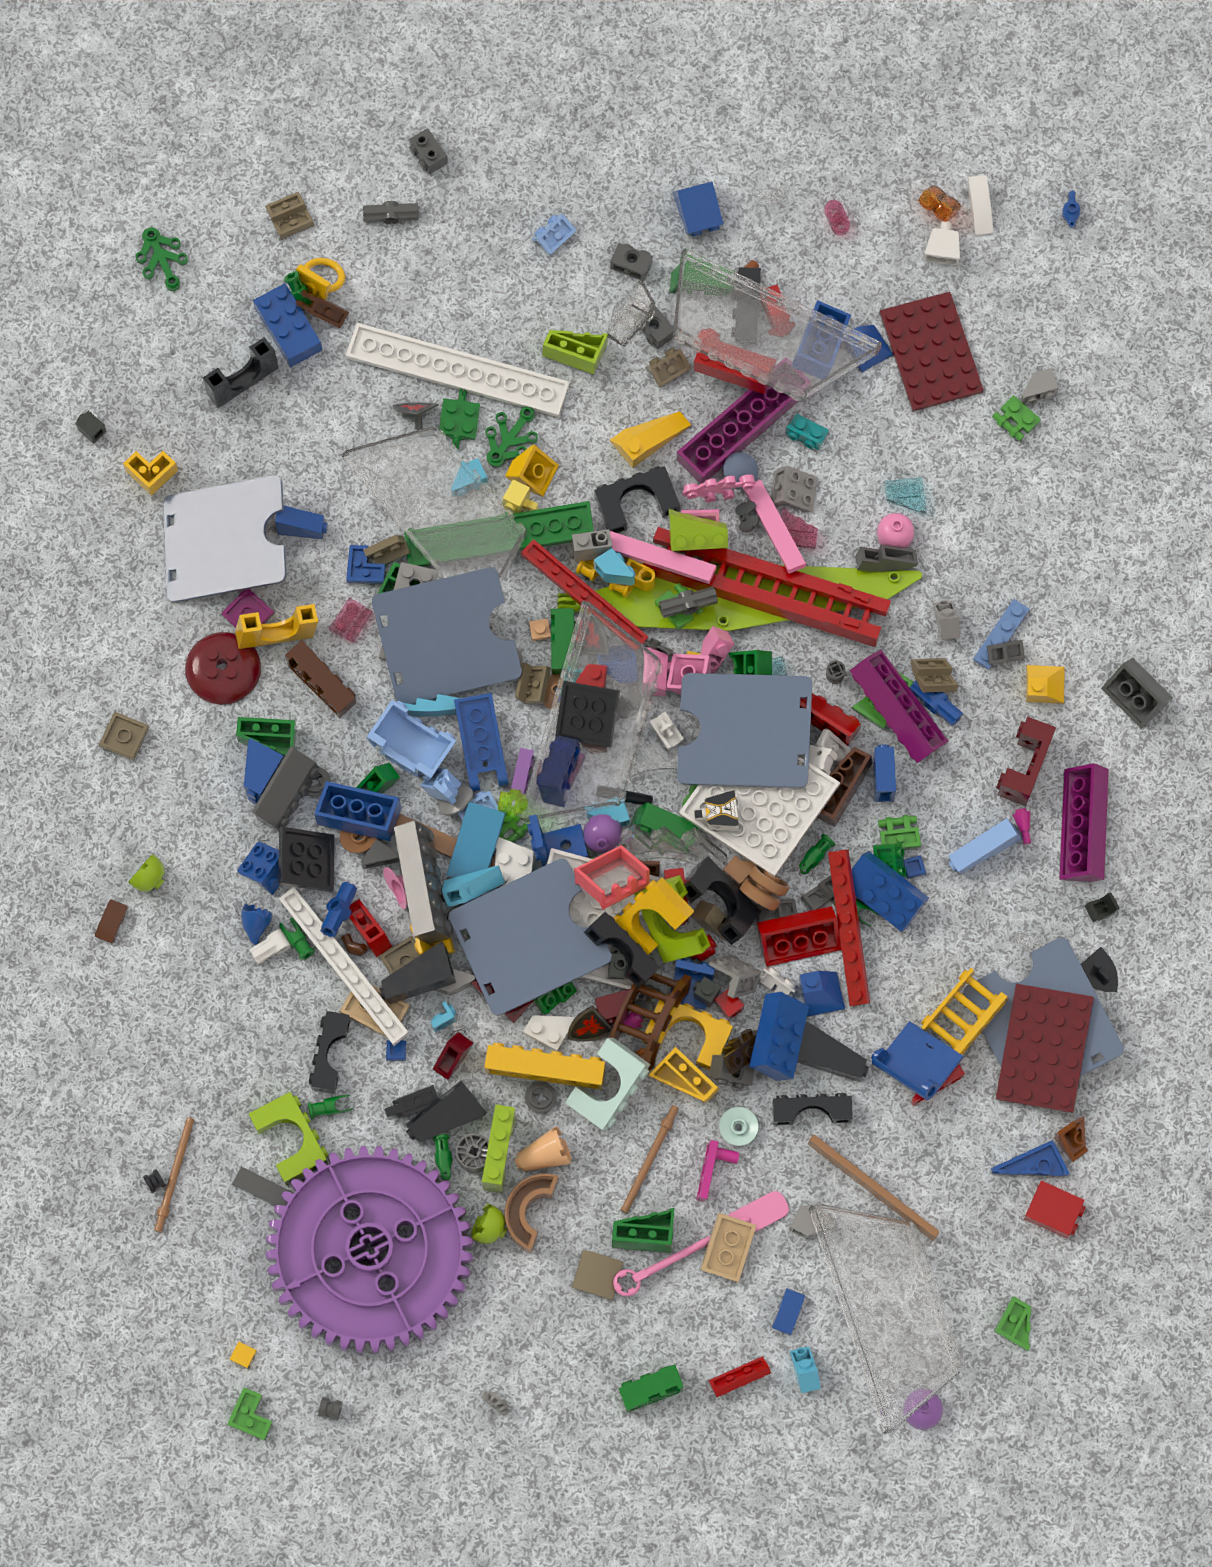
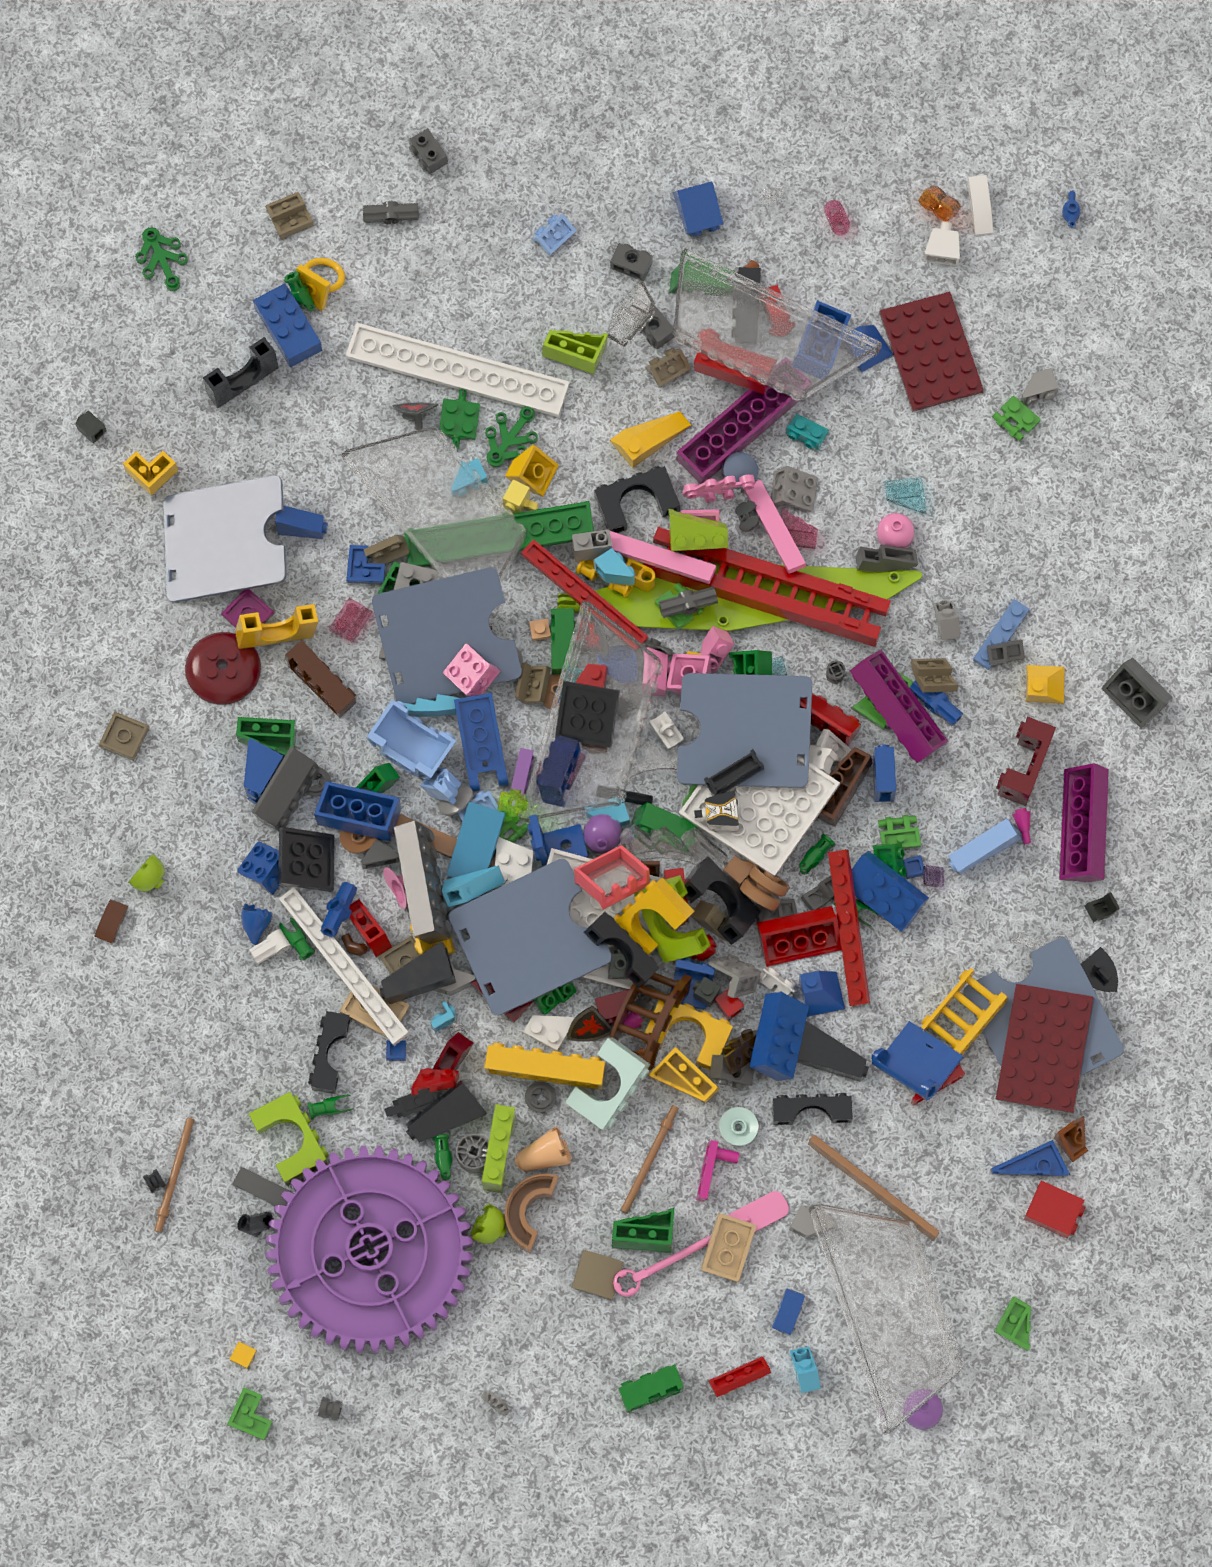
(254, 1224): none -> black piece
(323, 309): reddish brown hinge -> none
(434, 1080): none -> red wing
(471, 672): none -> bright pink bracket
(734, 774): none -> black container
(933, 876): none -> clear purple tile

